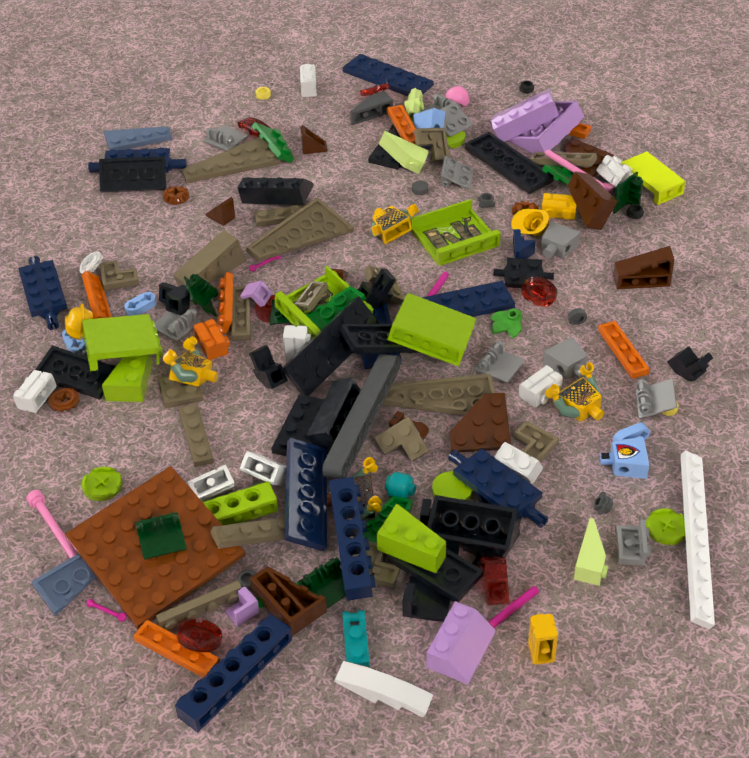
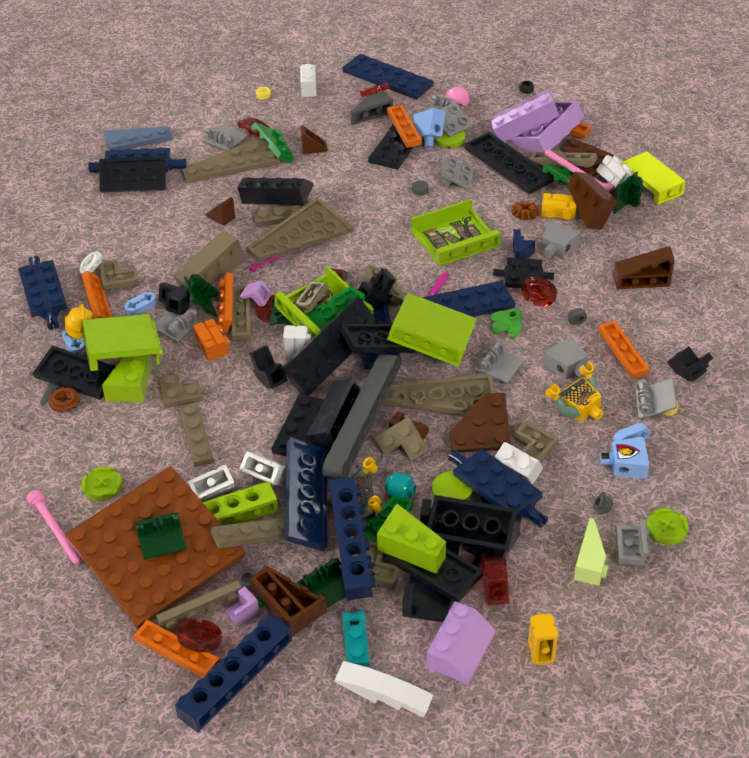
(34, 391): white brick -> none
(63, 583): sand blue wing -> none
(121, 616): dark pink hinge -> none
(181, 197): dark orange gear -> none
(191, 366): torso -> none
(392, 222): torso -> none
(405, 152): yellowish green slope -> none
(414, 103): yellowish green piece -> none
(436, 139): dark tan plate -> none
(486, 200): dark grey plate -> none
(514, 606): dark pink bar -> none
(531, 221): yellow piece -> none
(534, 387): white brick -> none
(635, 211): pearl dark grey plate -> none
(697, 541): white plate -> none

